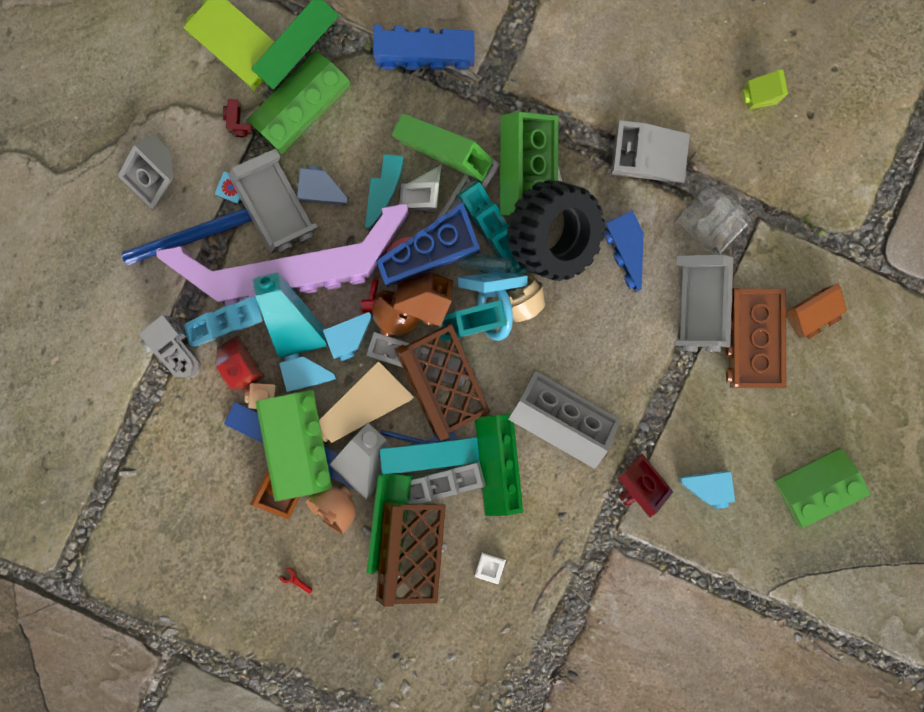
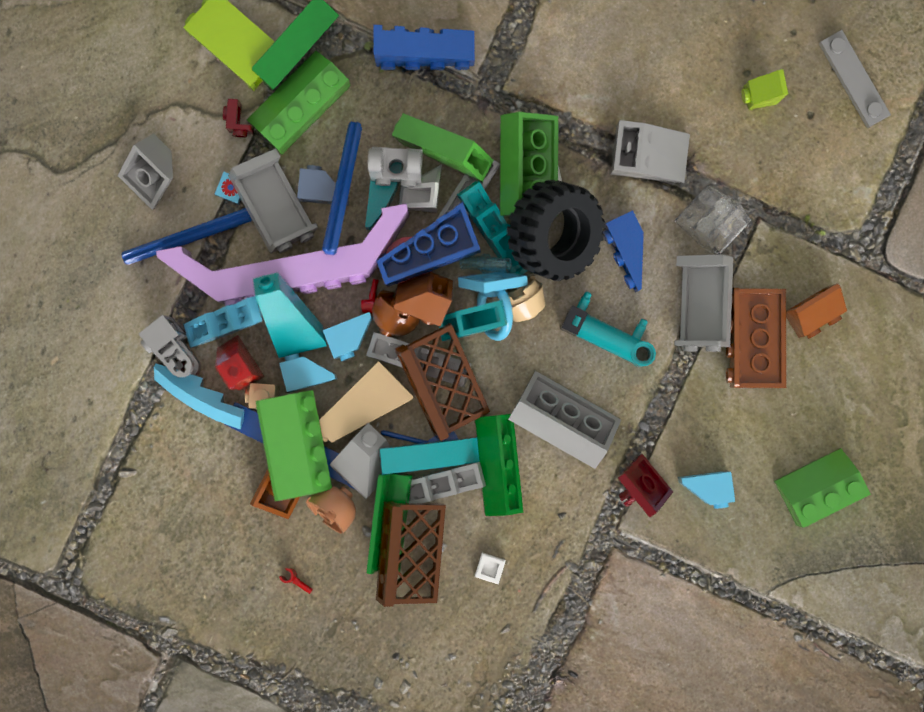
(192, 393): none -> medium azure slope
(342, 188): none -> blue axle
(381, 159): none -> light grey brick
(606, 336): none -> teal piece
(854, 79): none -> light grey plate

